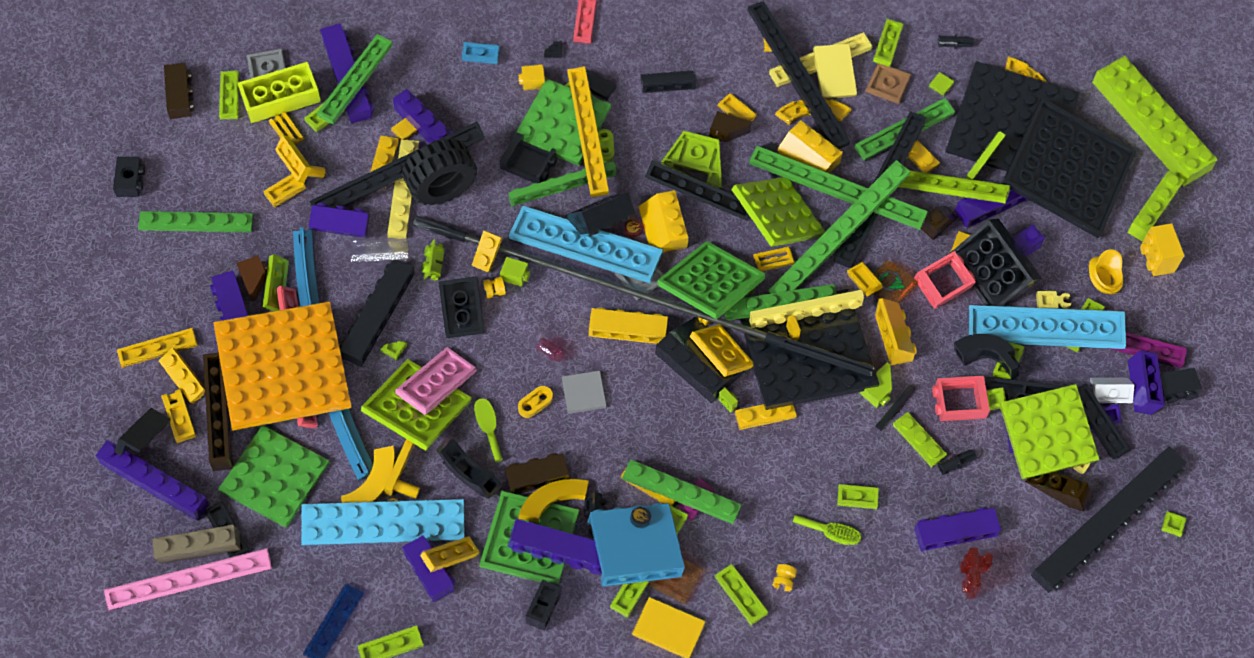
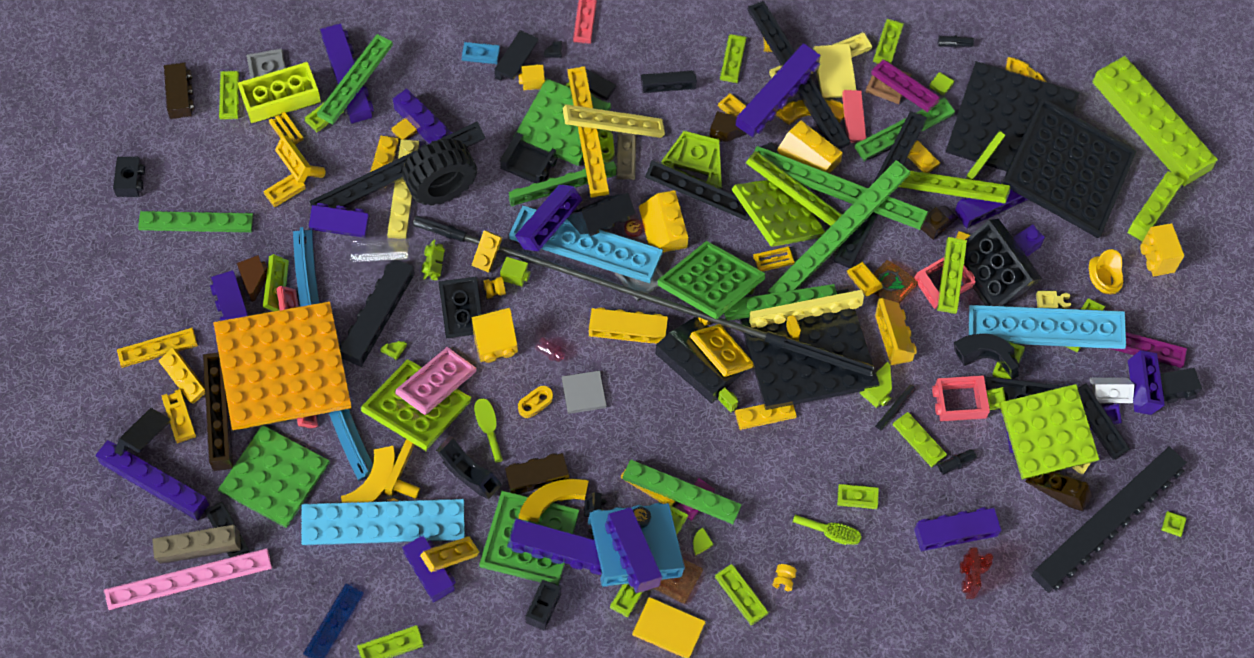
(494, 335): none -> yellow slope
(515, 56): none -> black panel
(548, 217): none -> dark purple brick
(613, 121): none -> light yellow plate
(626, 156): none -> dark tan tile
(633, 550): none -> dark purple brick
(701, 542): none -> lime tile
(733, 58): none -> lime tile
(778, 90): none -> dark purple brick
(793, 188): none -> lime tile
(854, 115): none -> coral tile
(905, 85): none -> magenta plate
(951, 275): none -> lime plate

